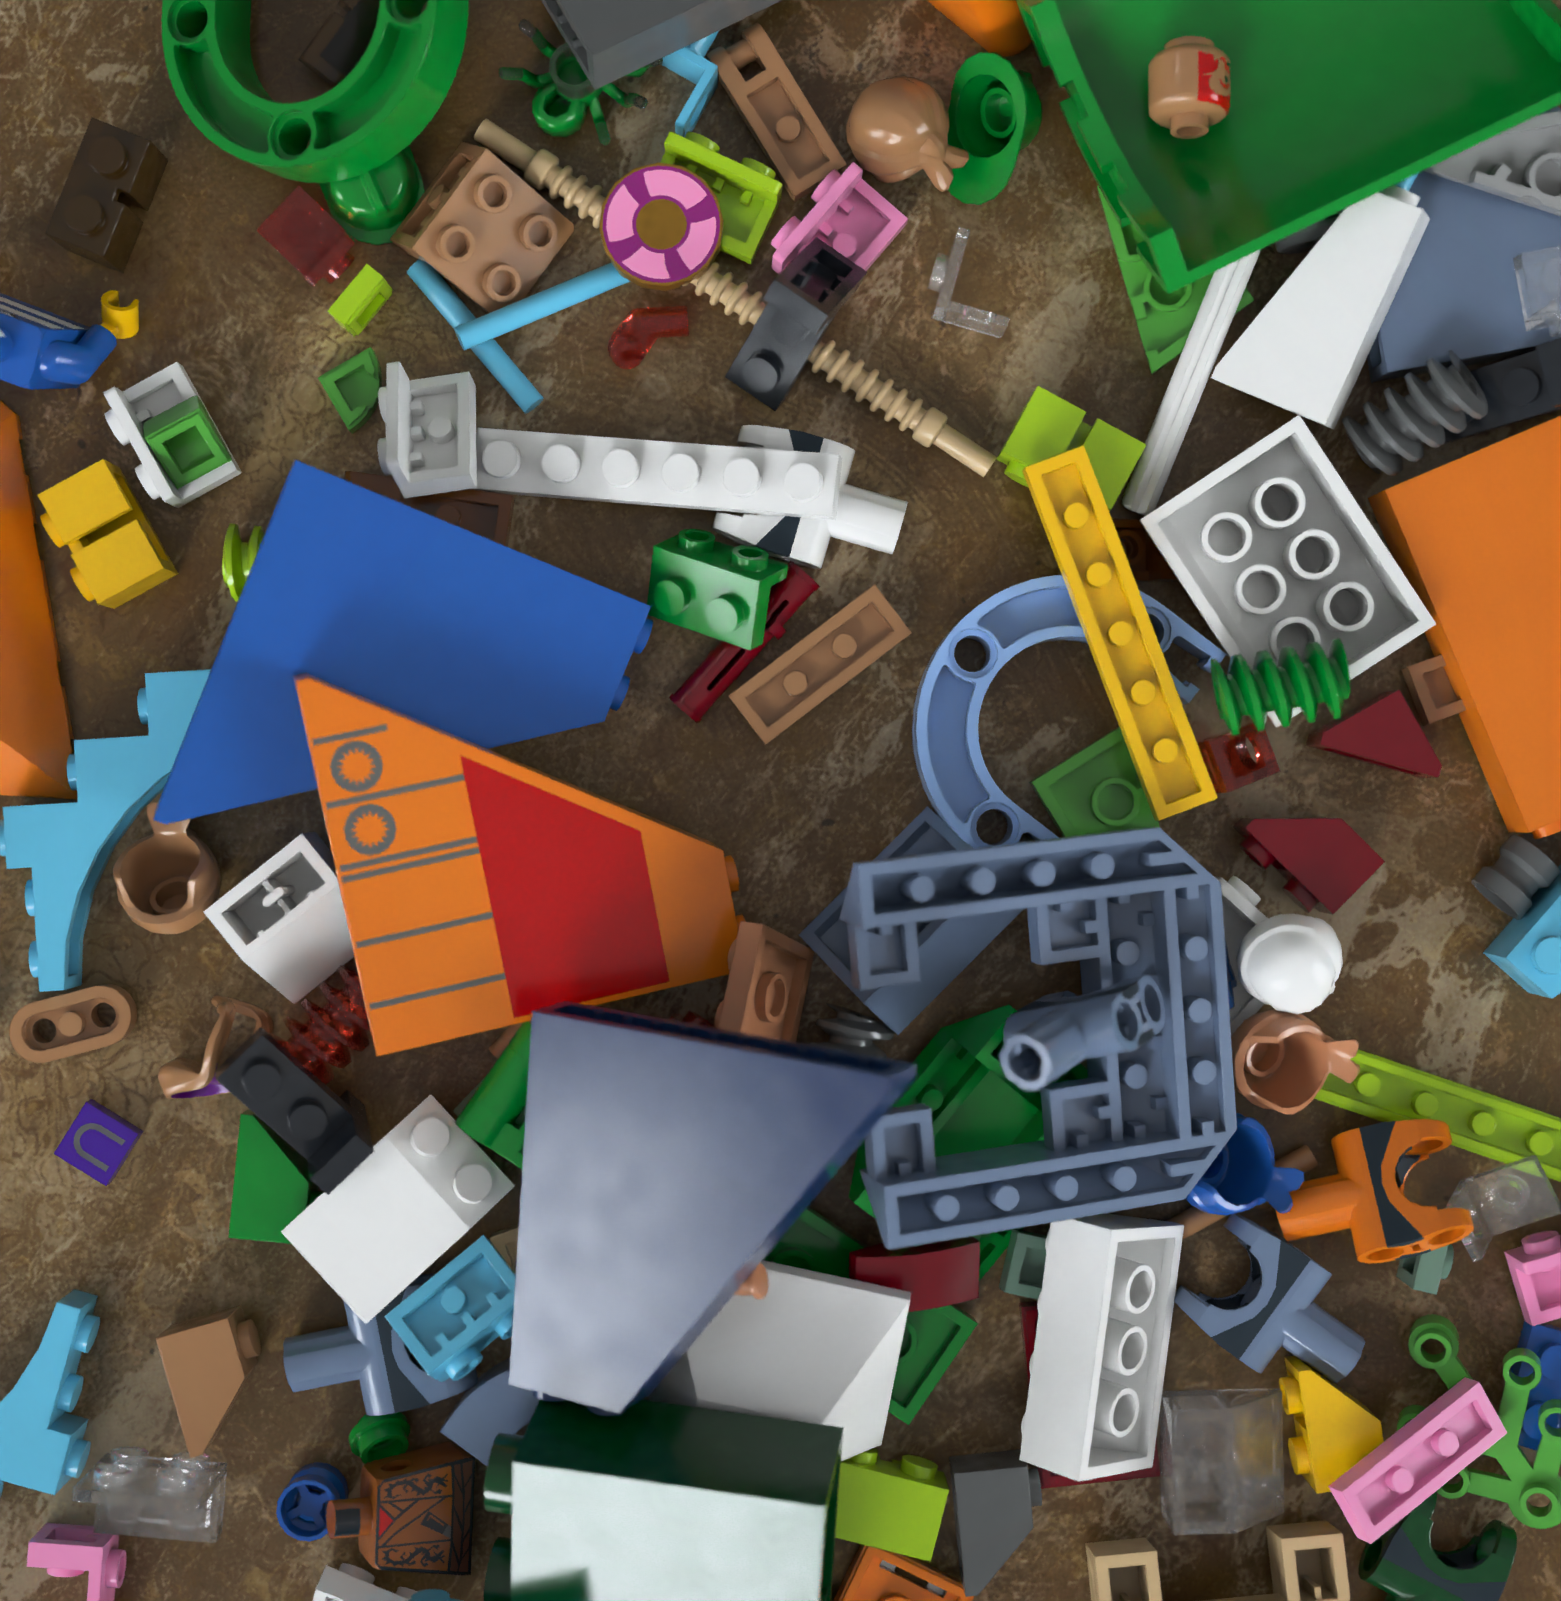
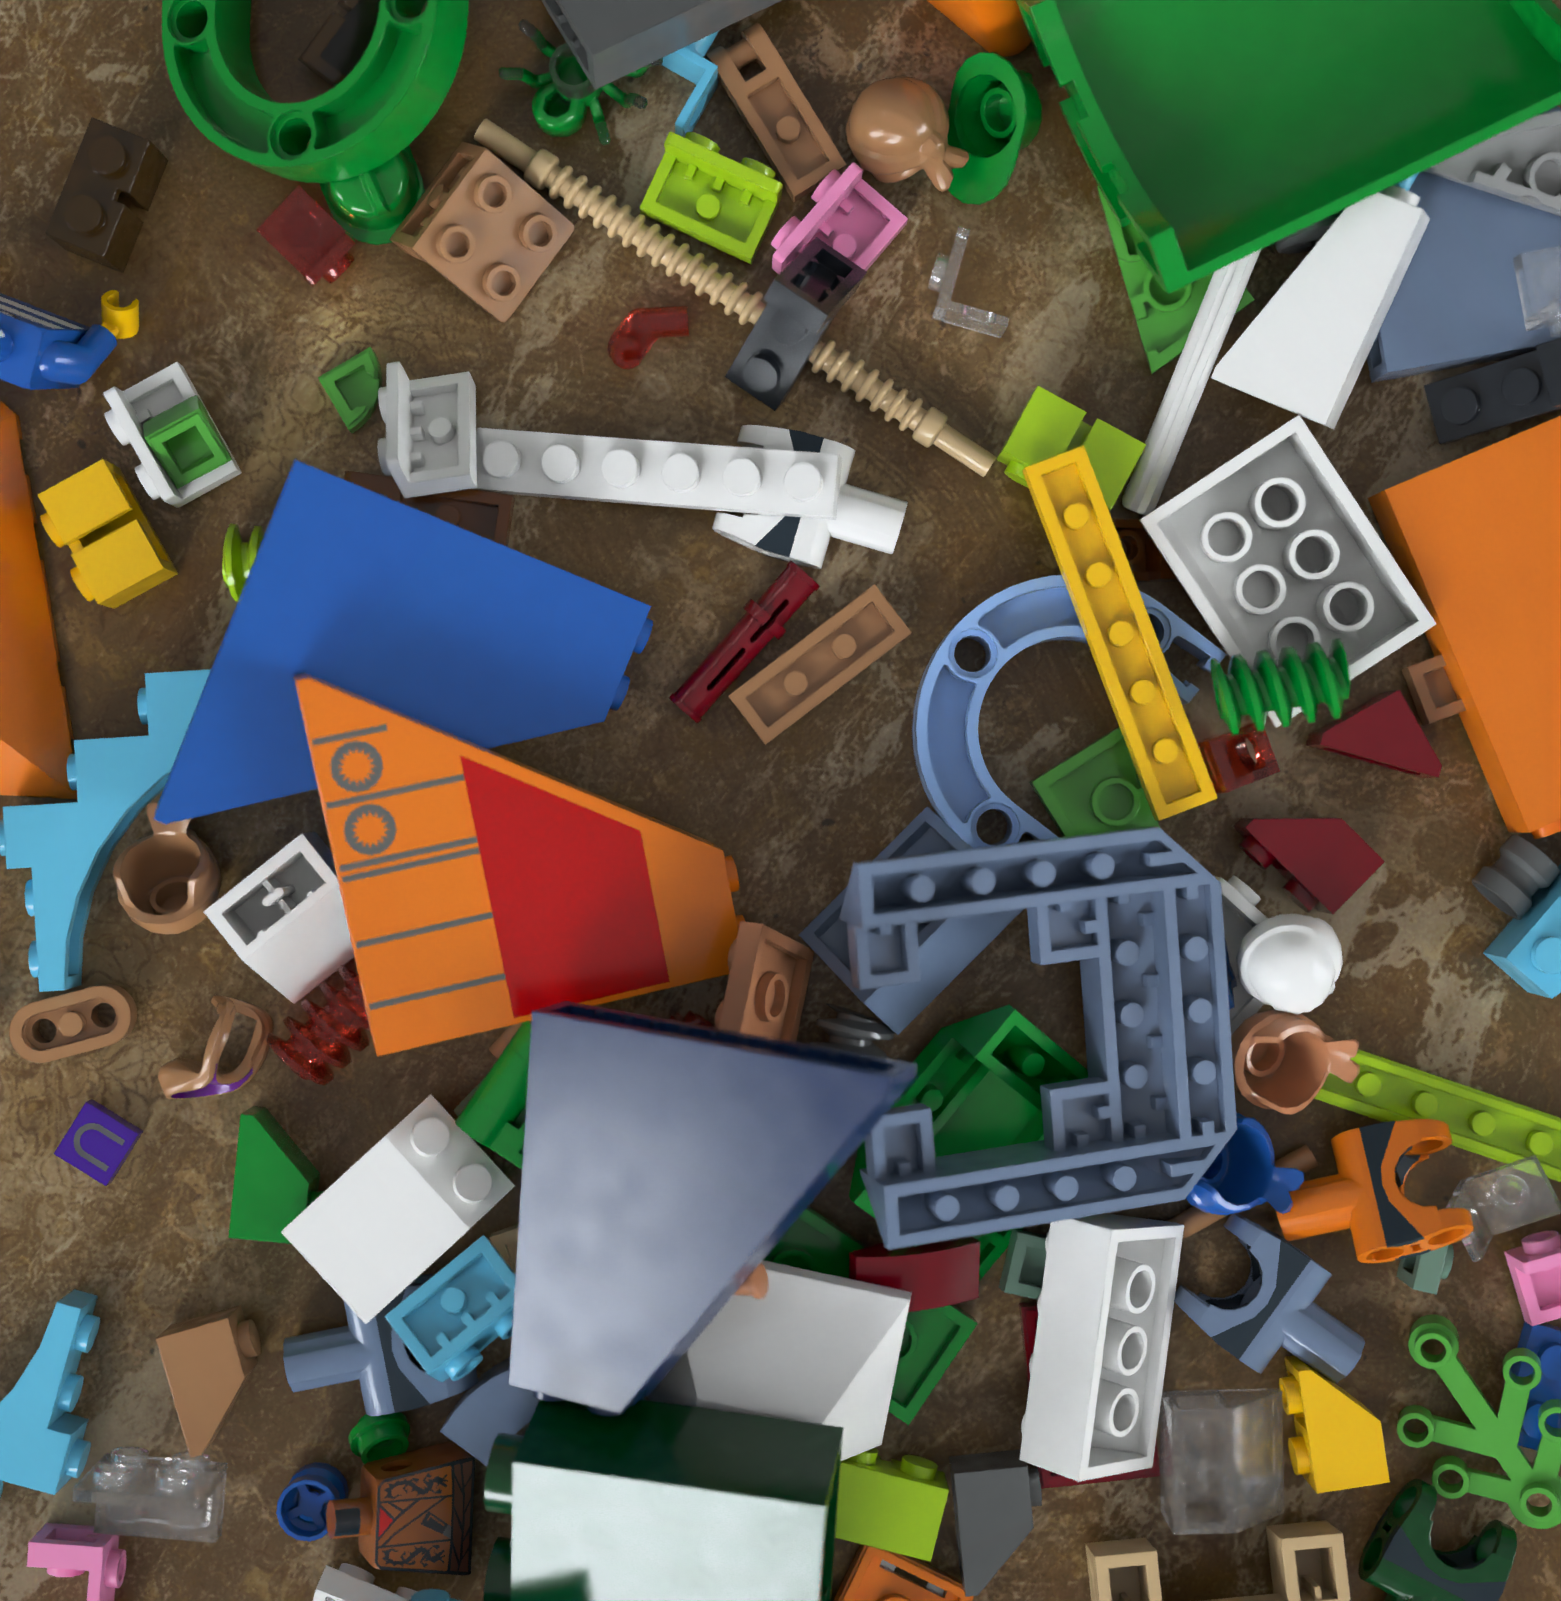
(300, 1108): black bracket -> none
(361, 300): lime tile -> none
(489, 352): medium azure bar -> none
(538, 306): medium azure bar -> none
(661, 226): tile -> none
(713, 587): green bracket -> none
(1067, 1028): sand blue connector -> none
(1189, 86): medium nougat head -> none
(1417, 416): dark grey piece -> none
(1417, 1460): bright pink plate -> none

